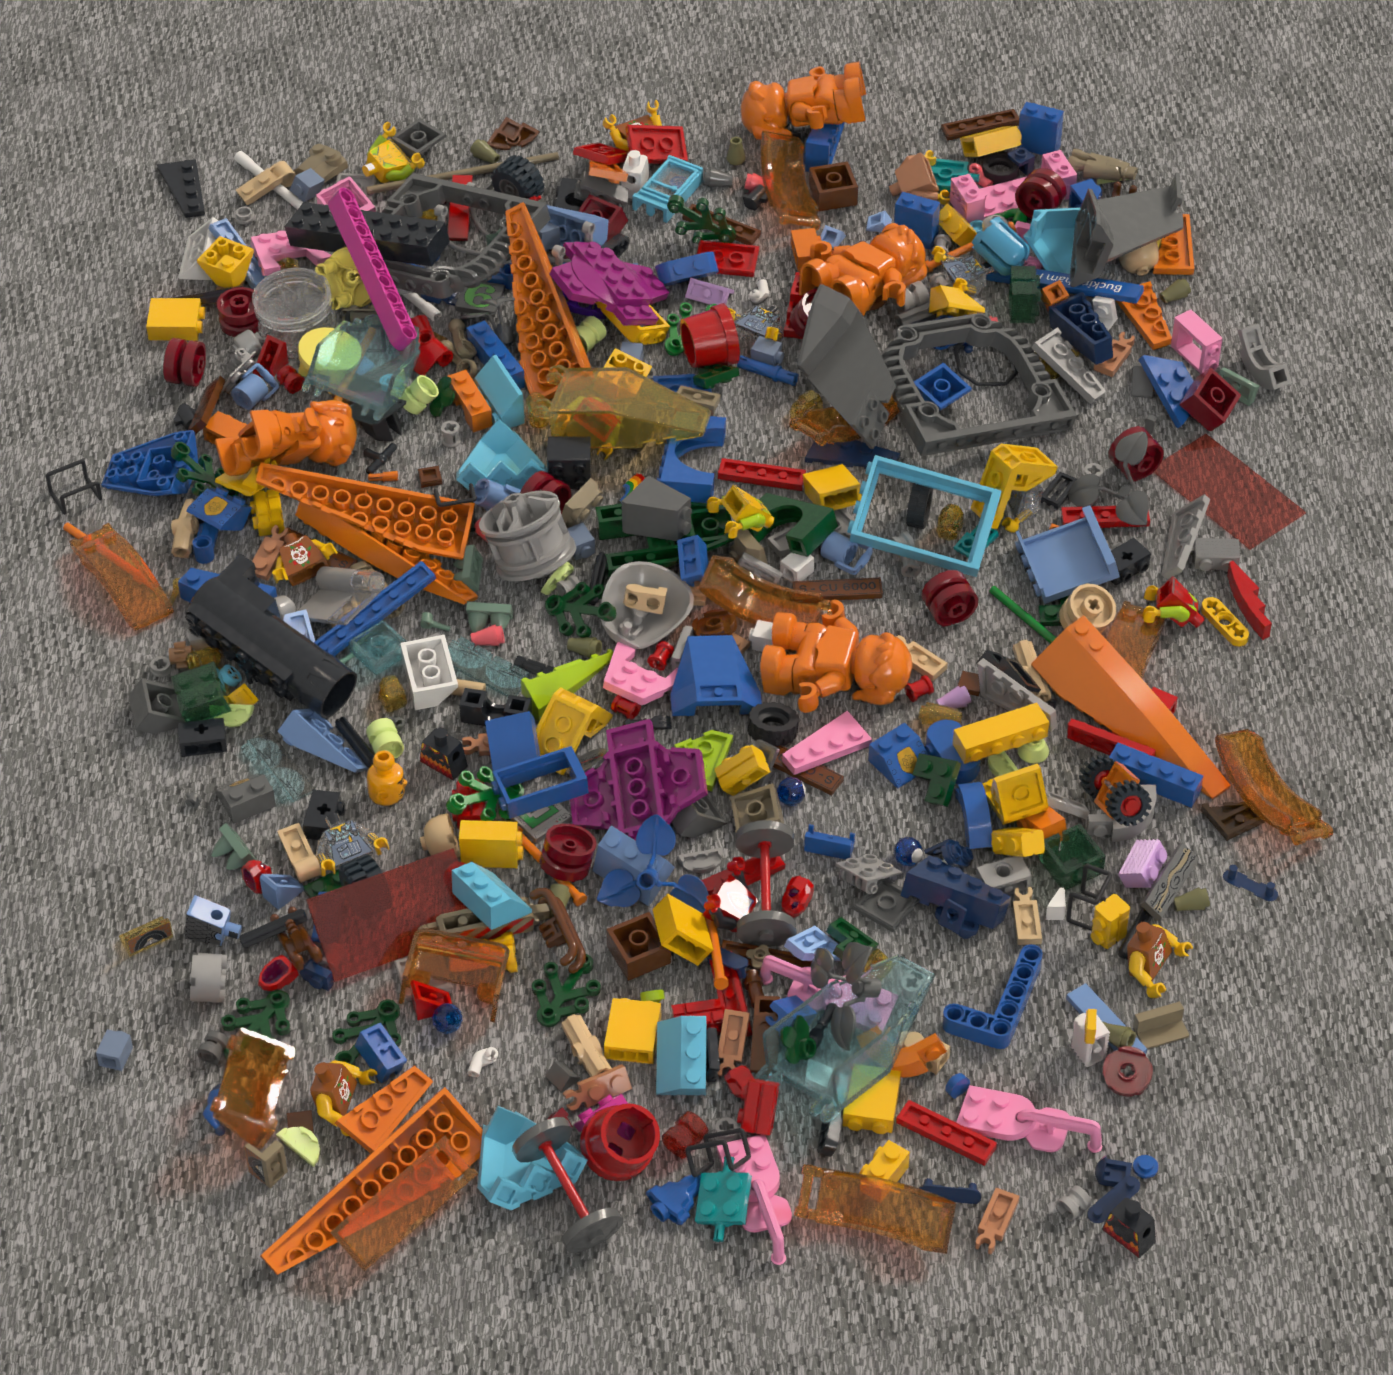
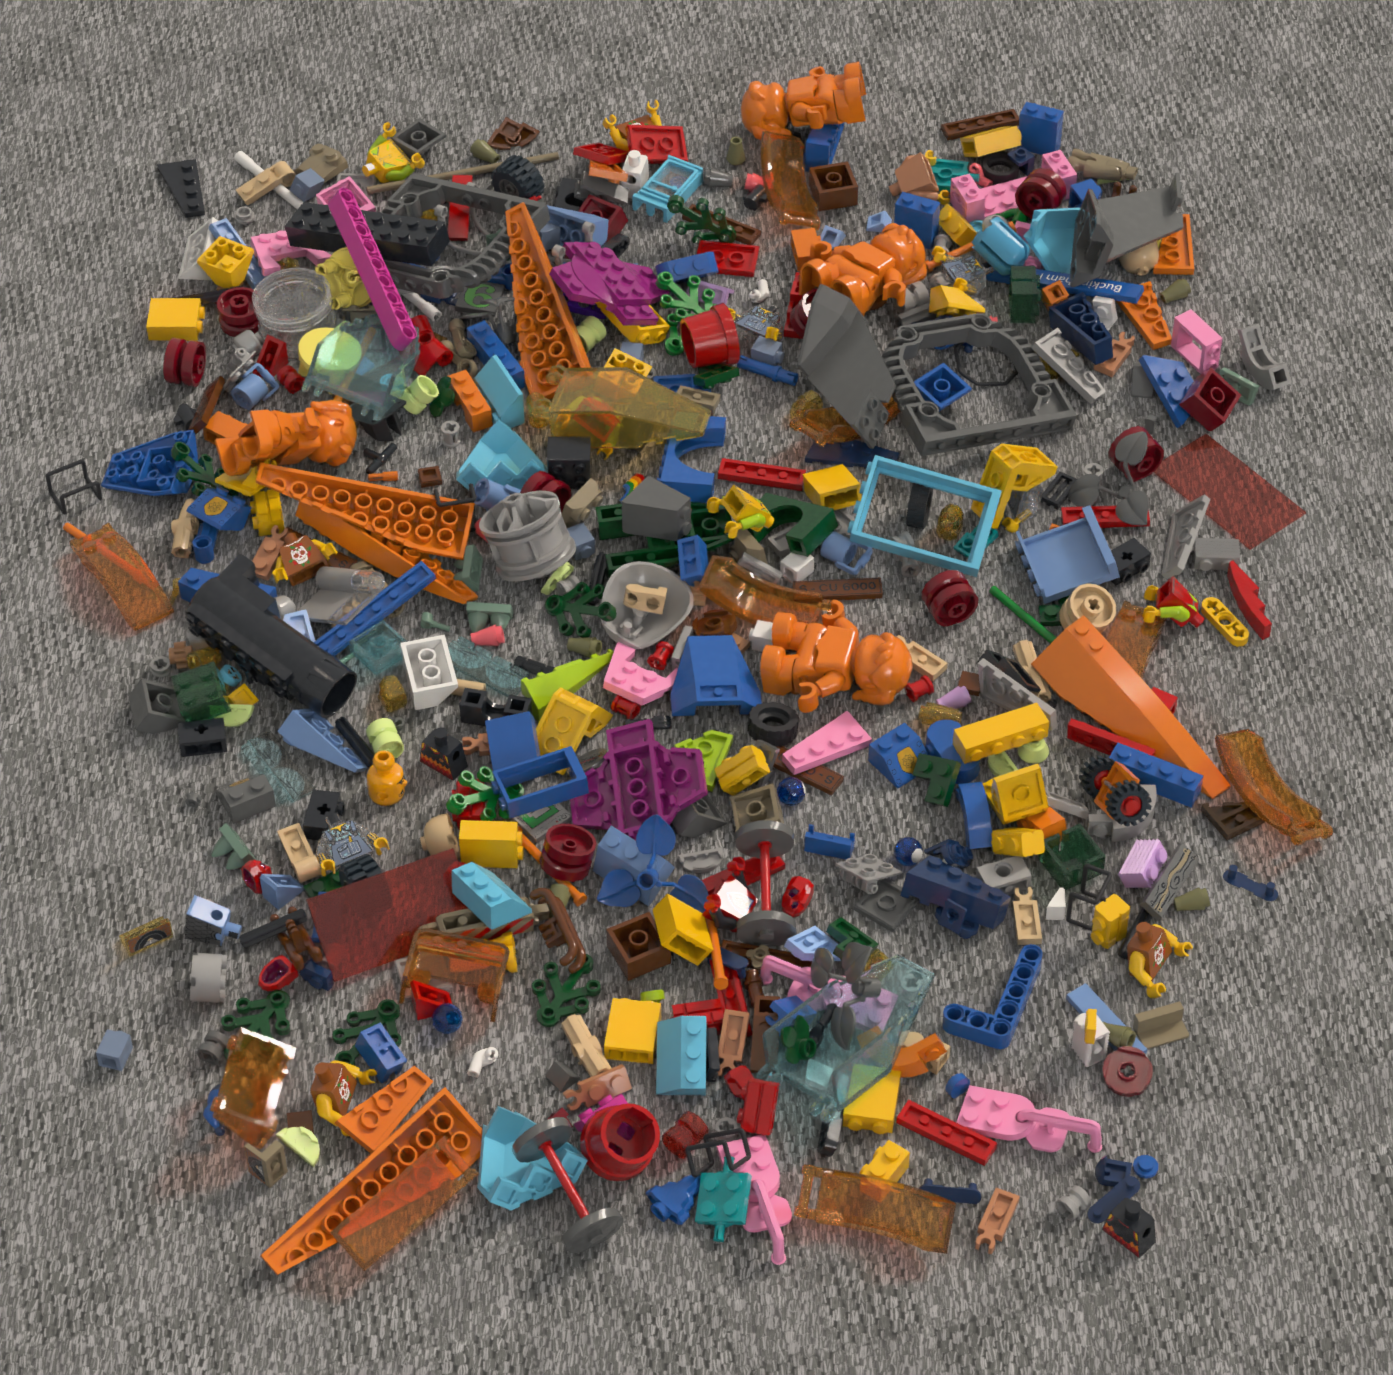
(665, 282): none -> green plant

